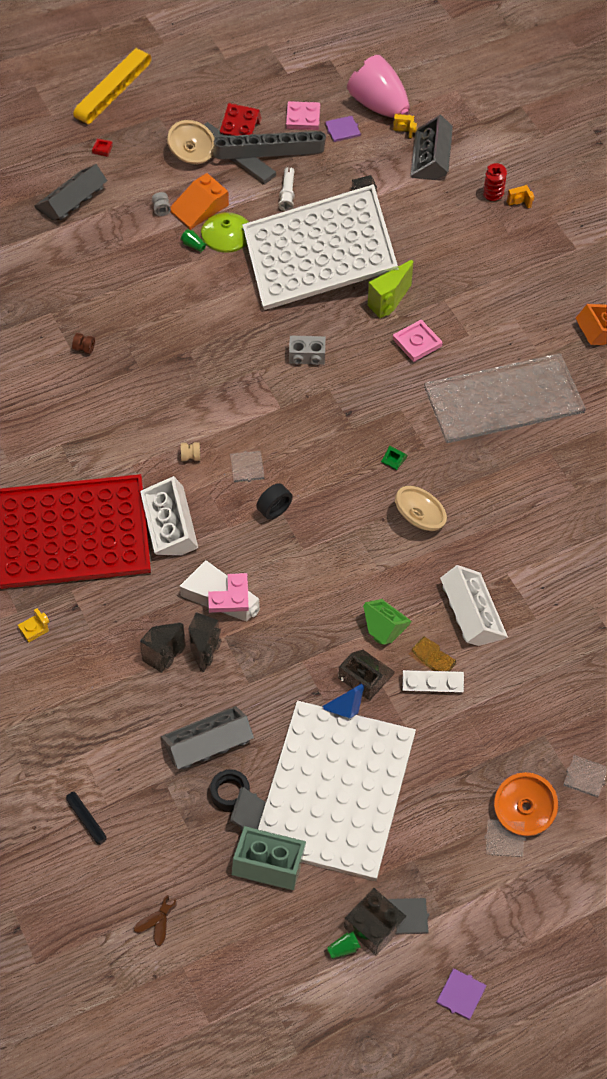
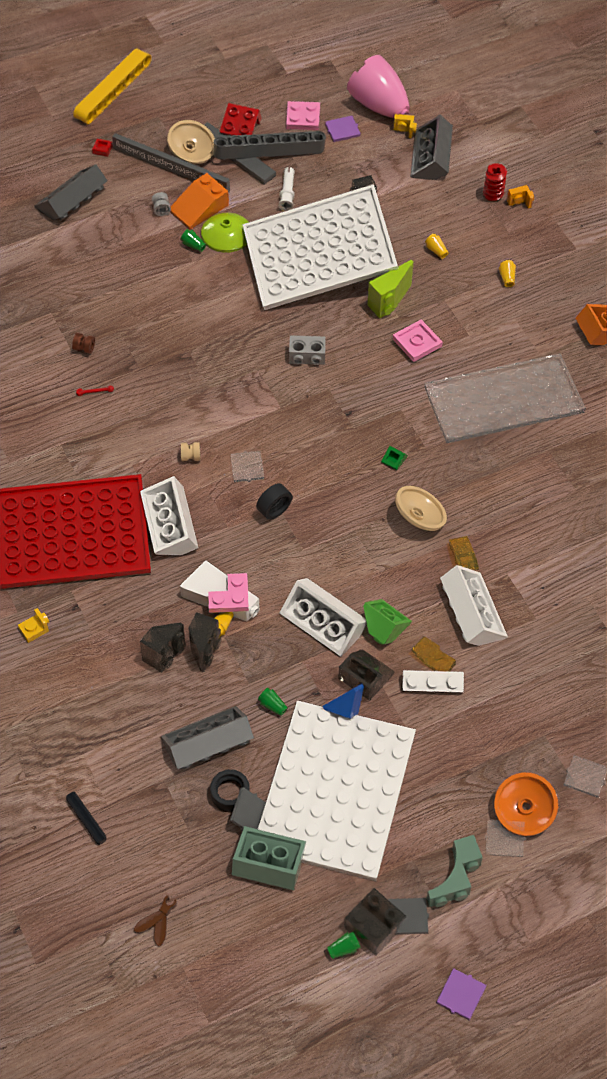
(80, 392): none -> red hinge
(164, 160): none -> dark grey tile
(224, 620): none -> yellow cone
(271, 701): none -> green cone
(323, 616): none -> white slope
(436, 245): none -> yellow cone
(457, 886): none -> sand green arch
(463, 553): none -> clear yellow slope
(507, 271): none -> yellow cone

